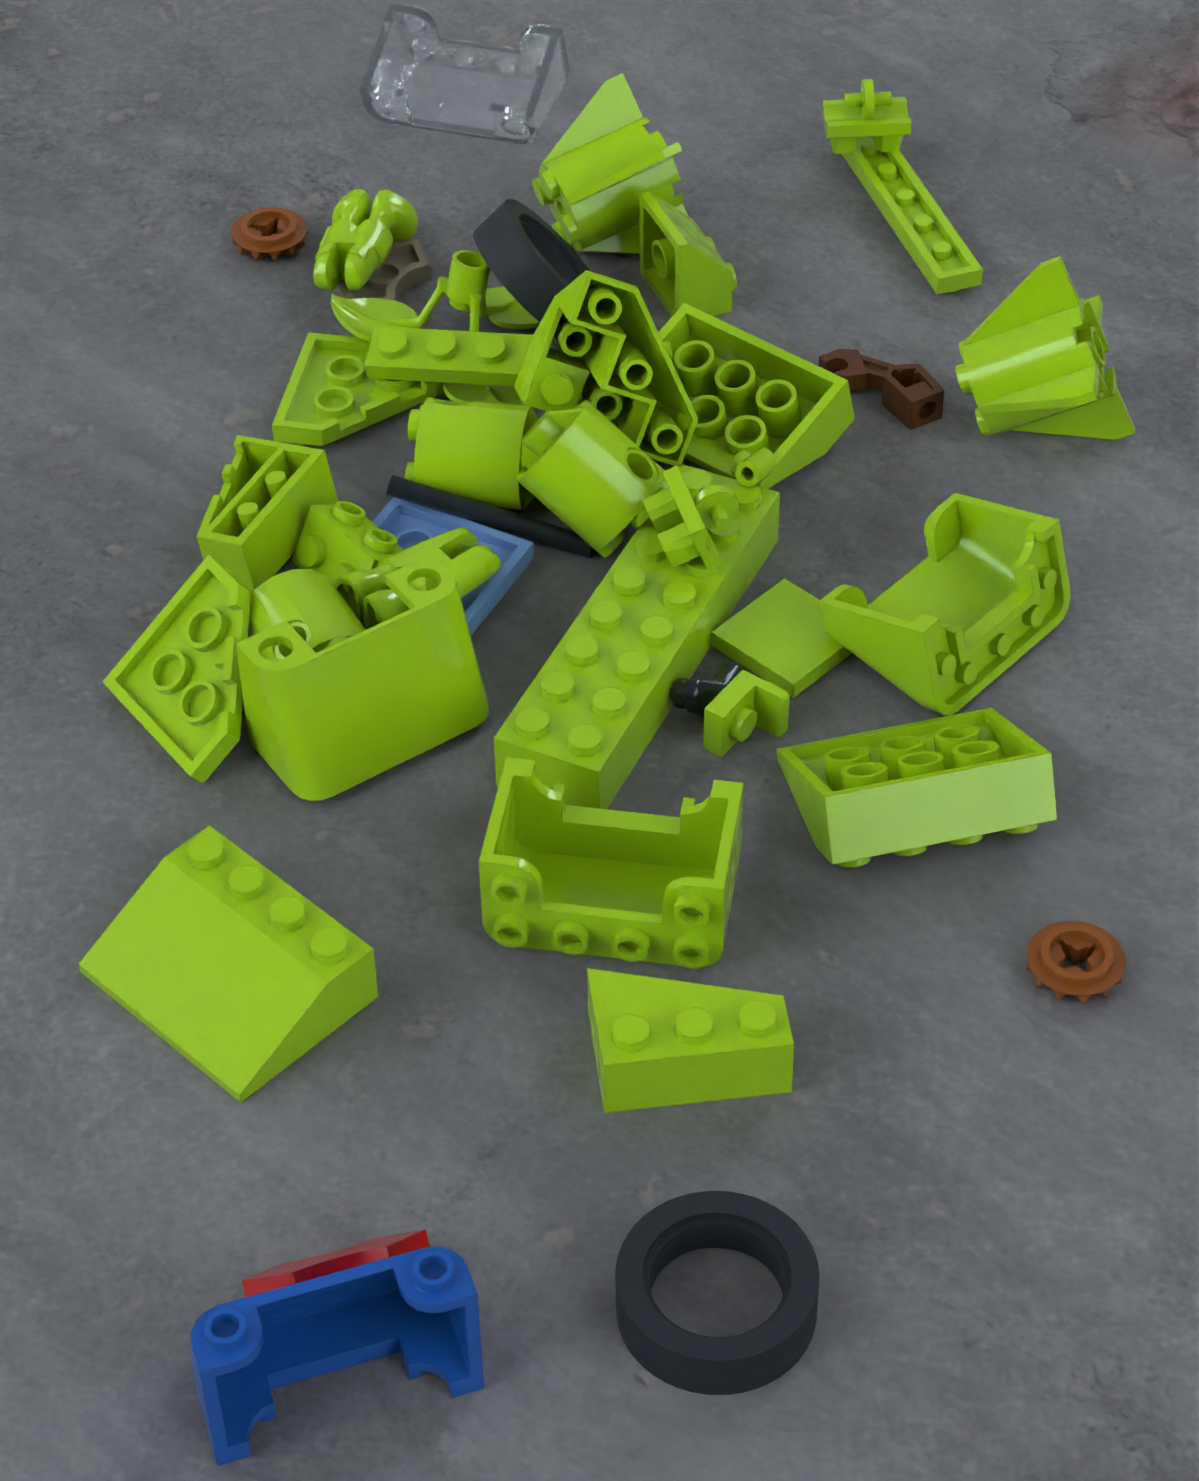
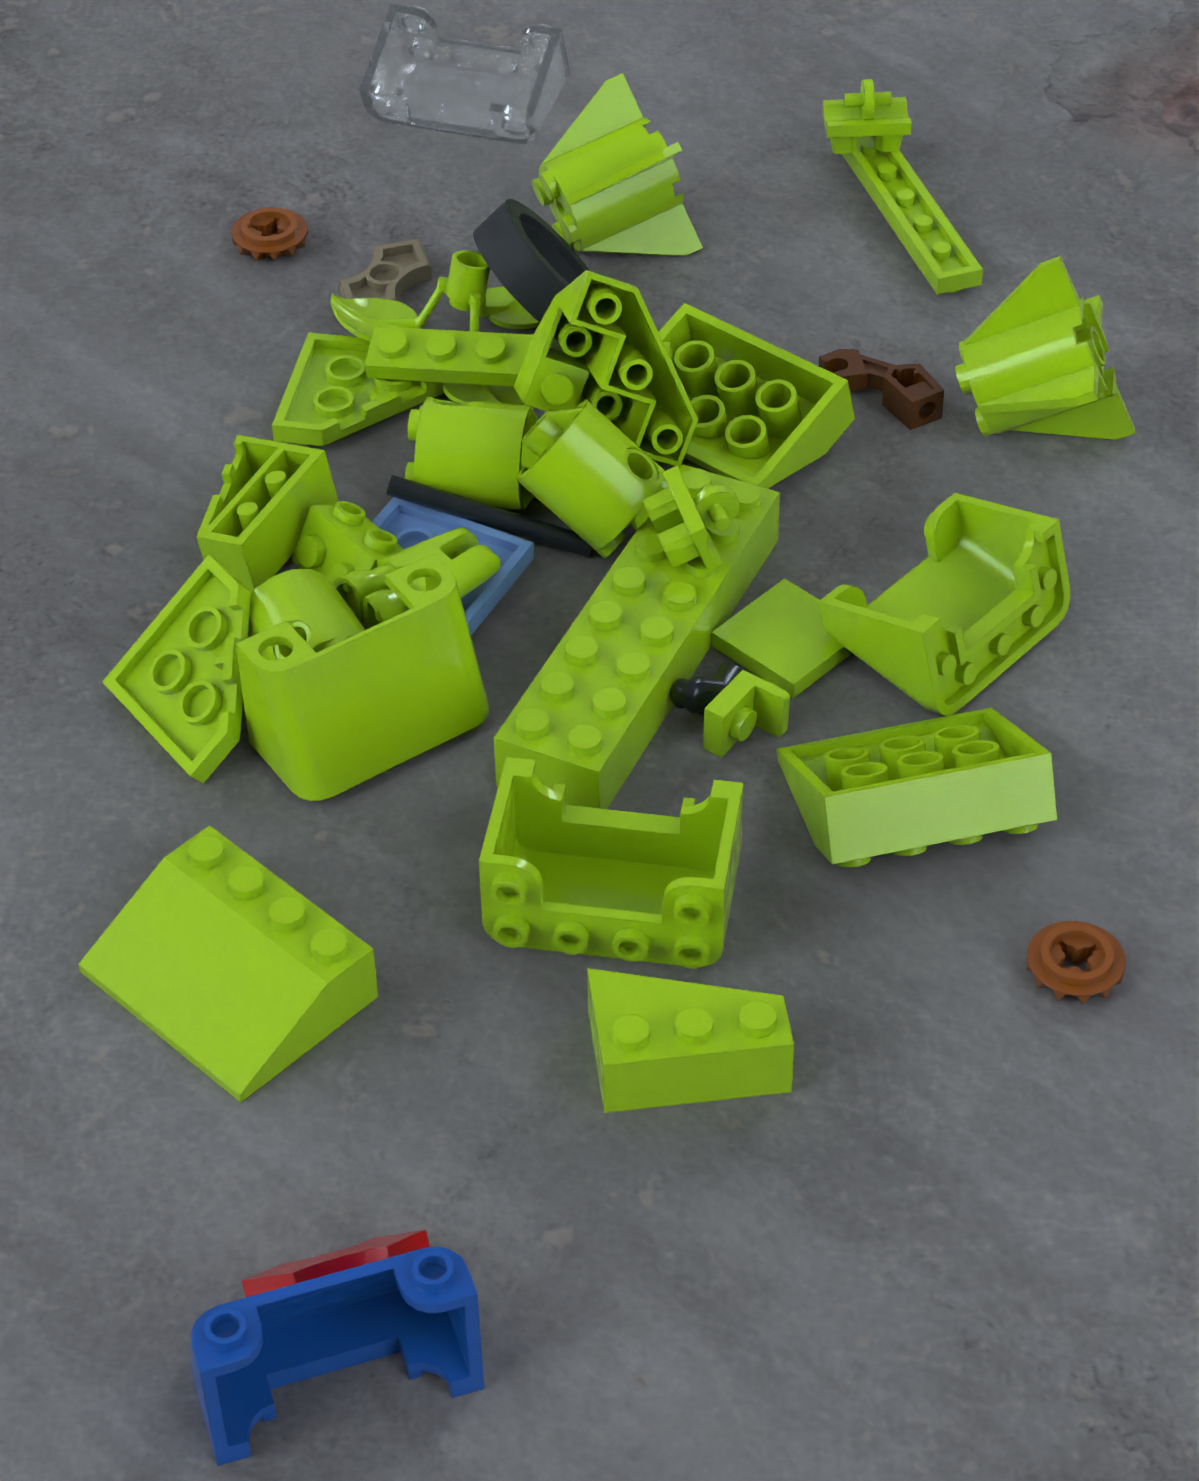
(362, 237): lime piece -> none
(681, 260): lime slope -> none
(706, 1362): black tyre -> none
(753, 468): lime arm -> none

